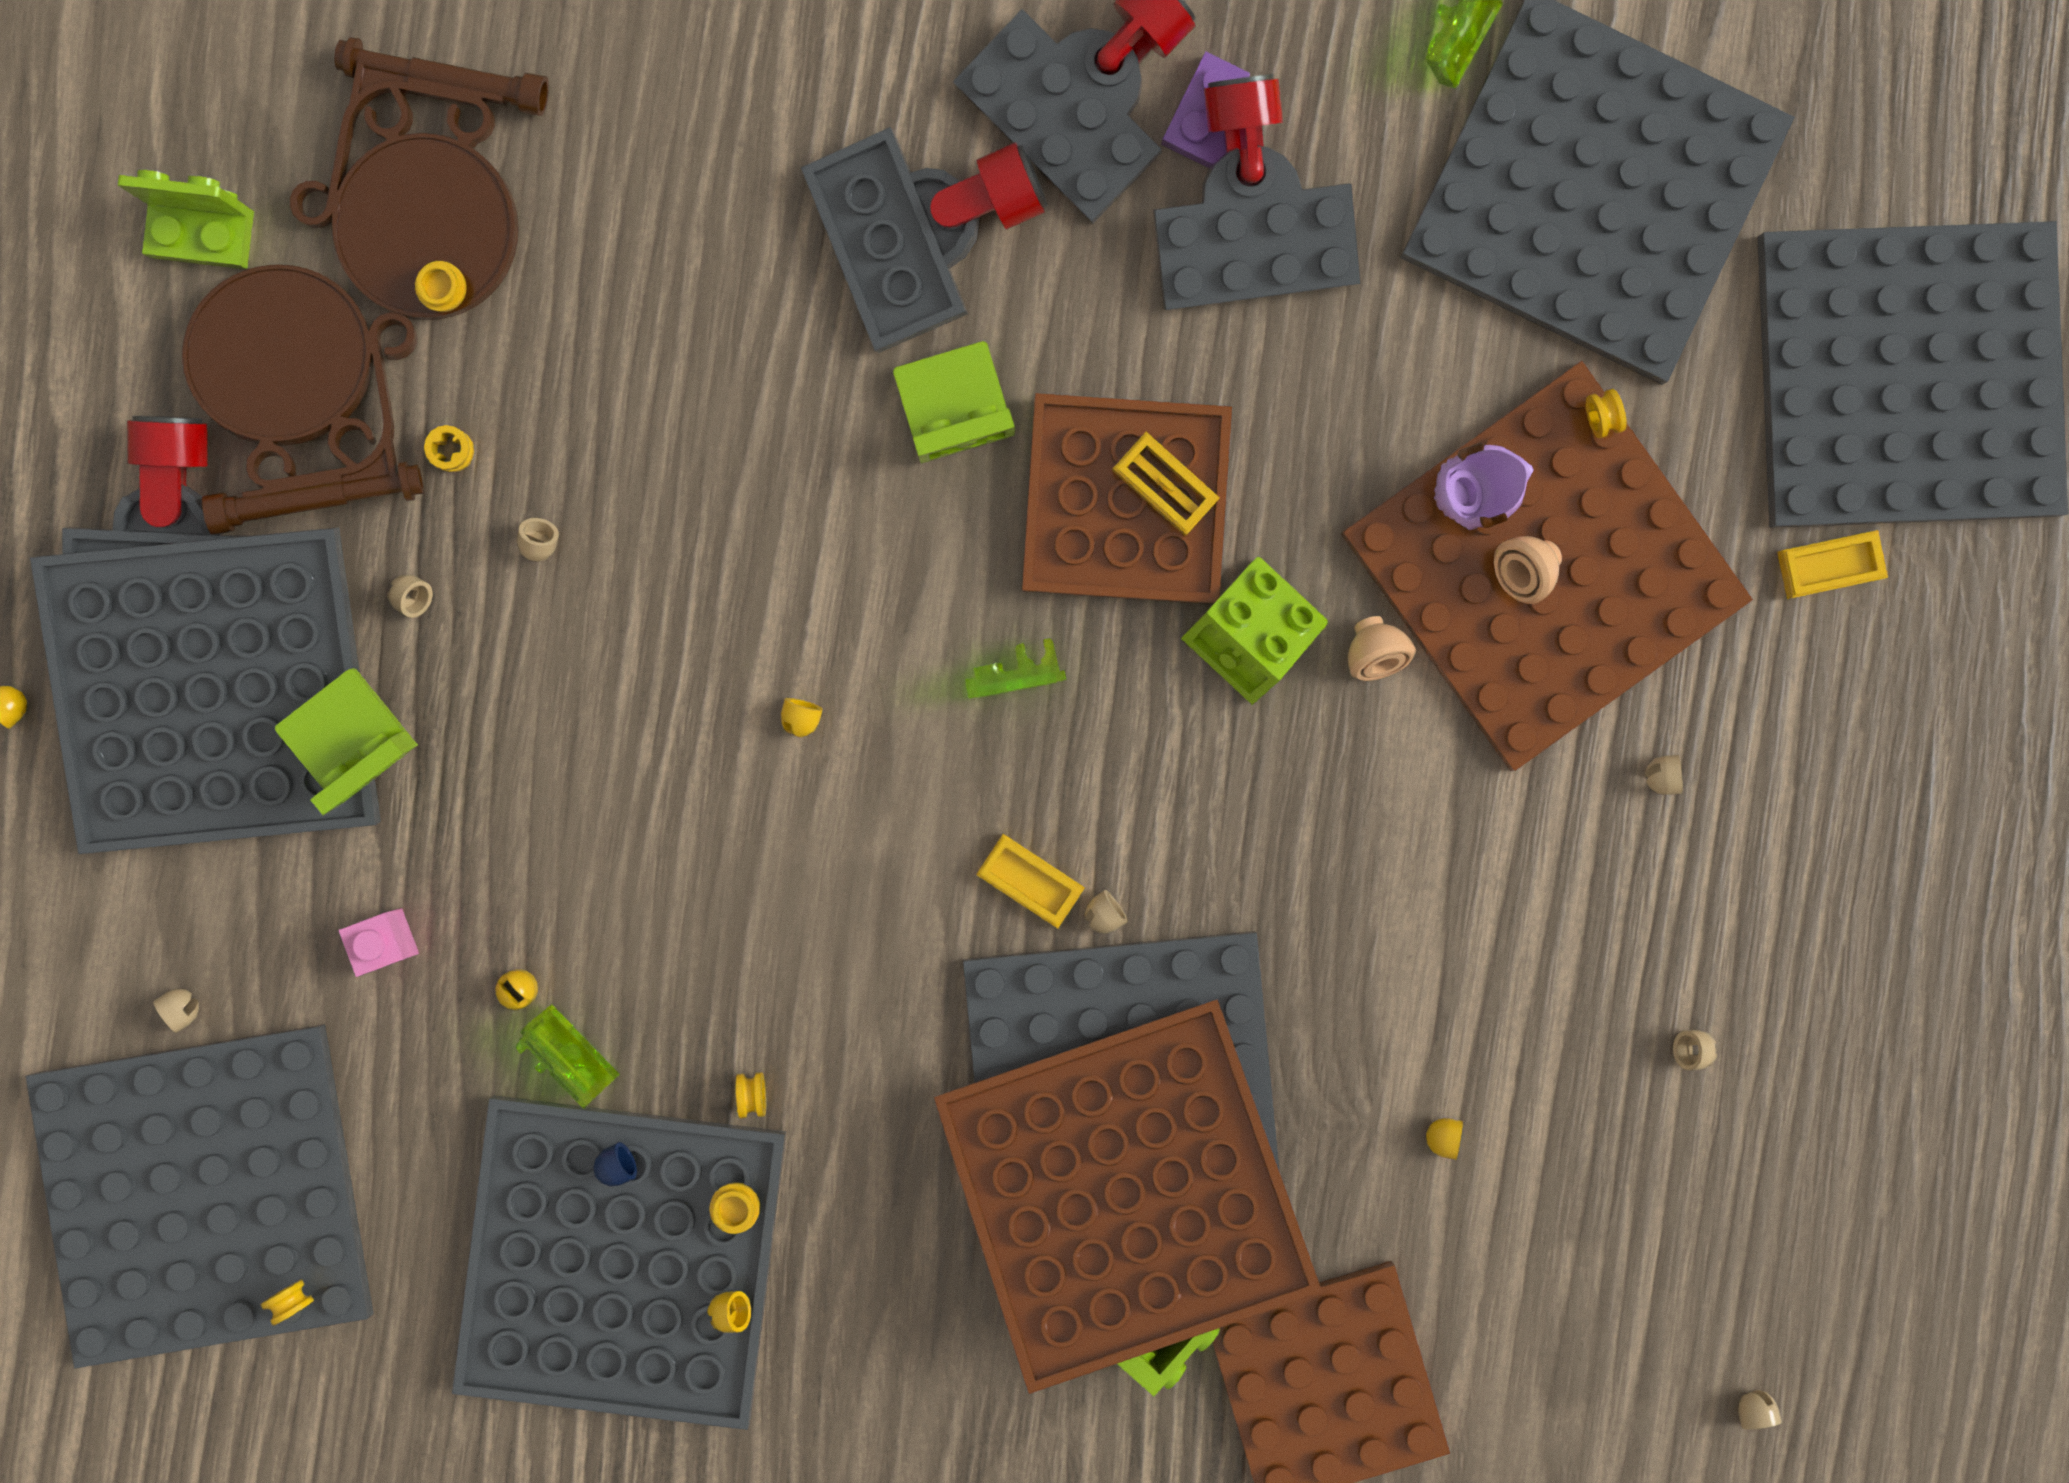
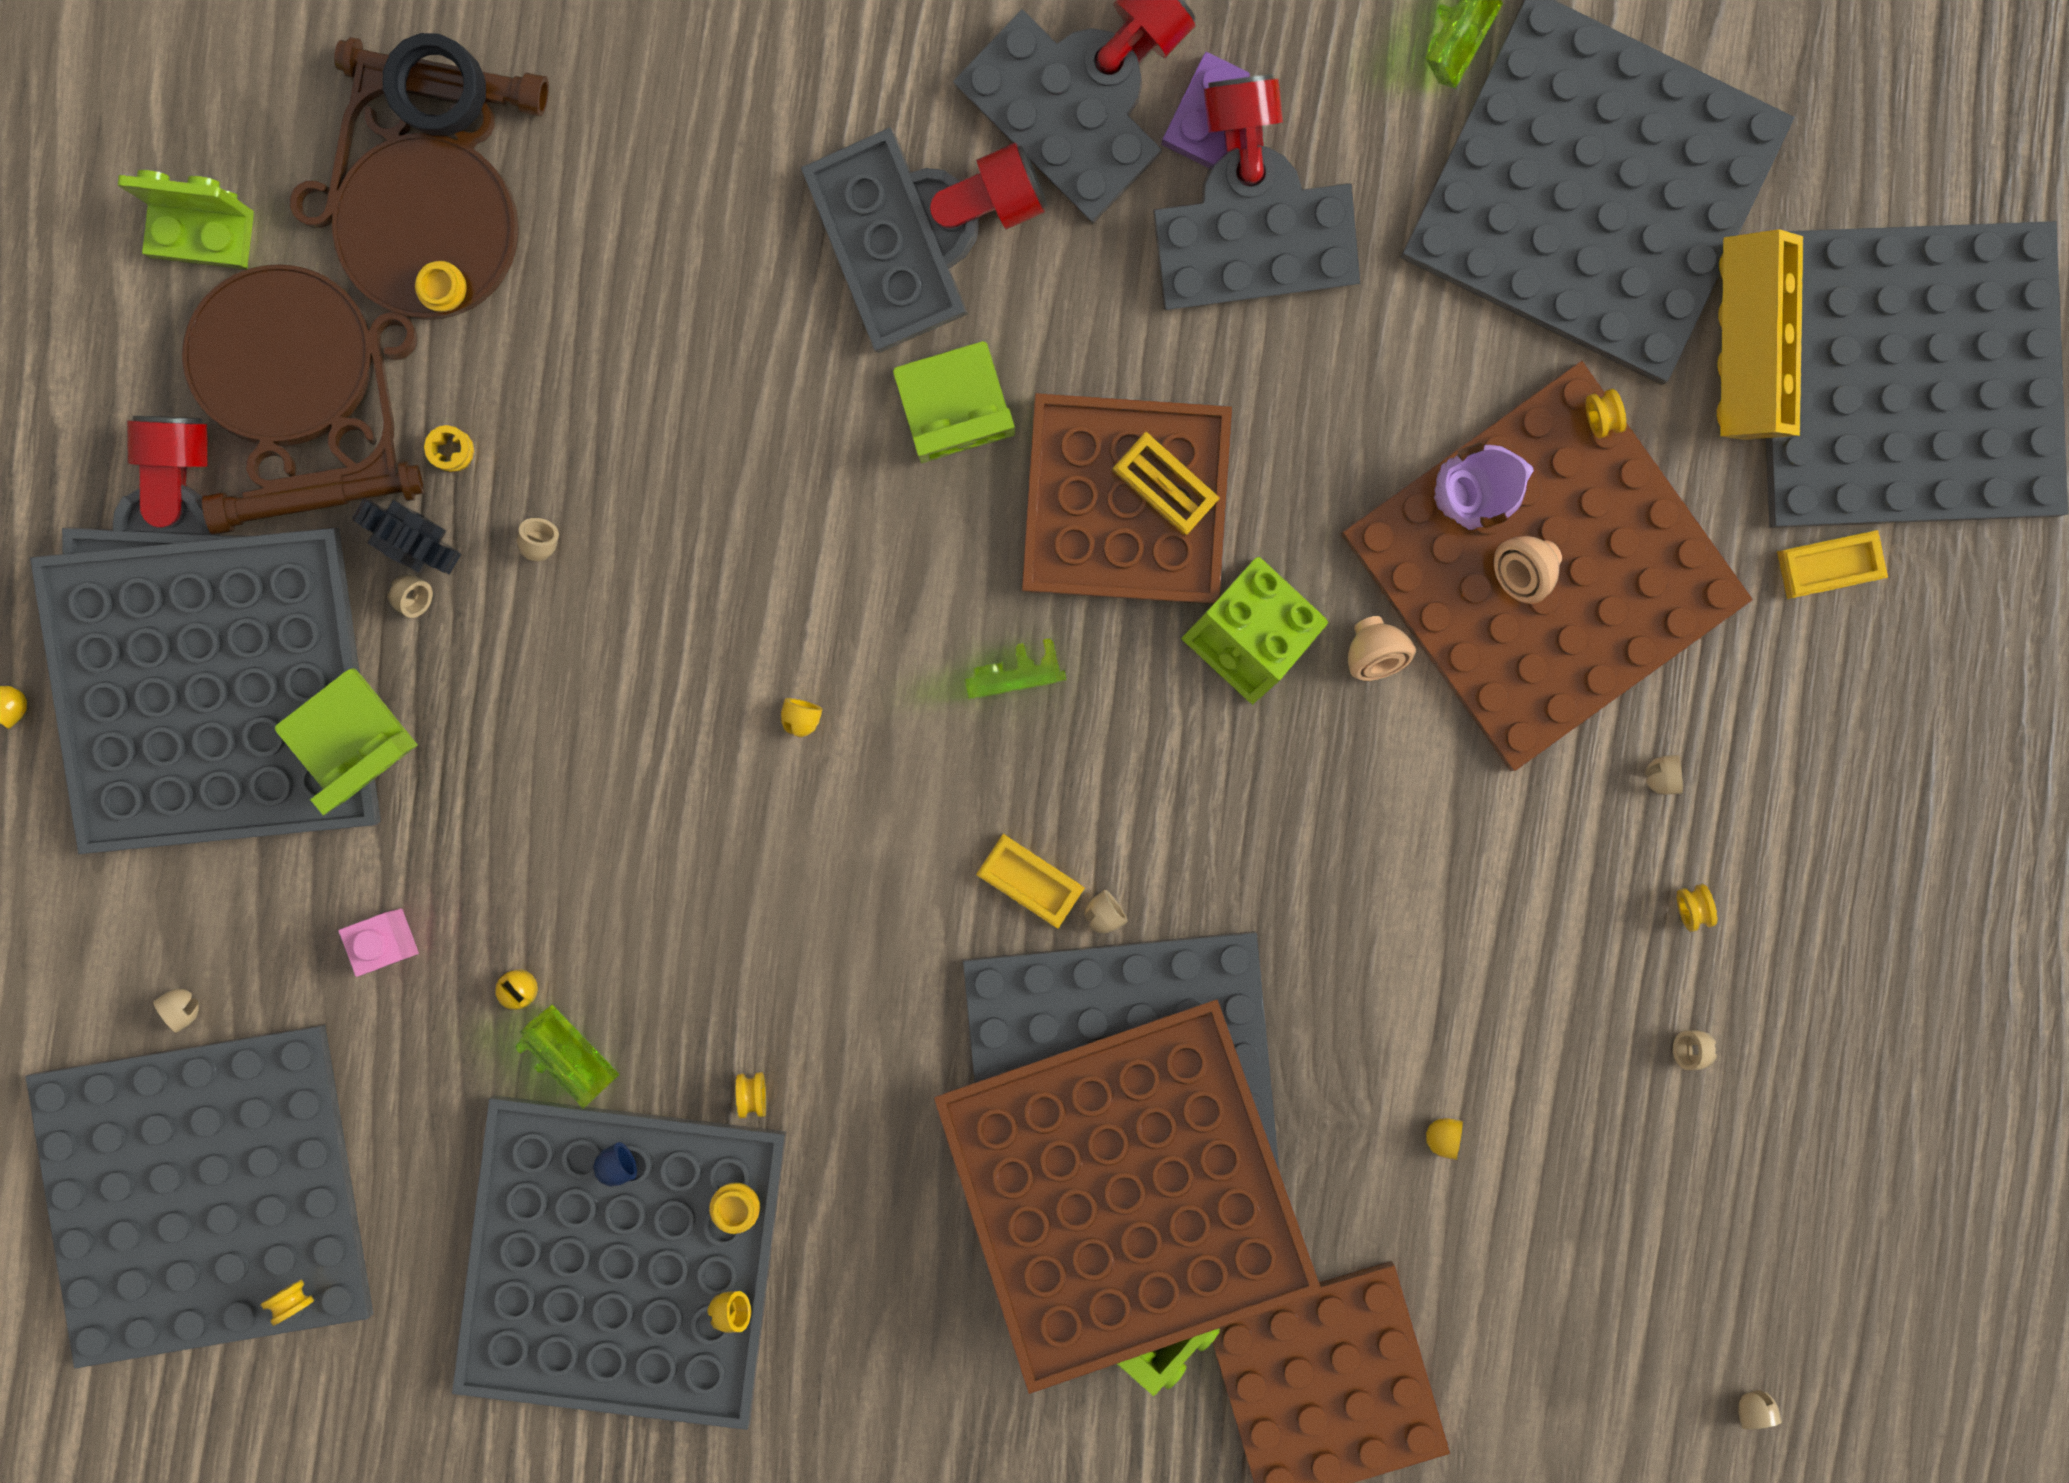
(398, 67): none -> black tyre
(406, 536): none -> black gear
(1696, 907): none -> yellow bush
(1761, 335): none -> yellow brick

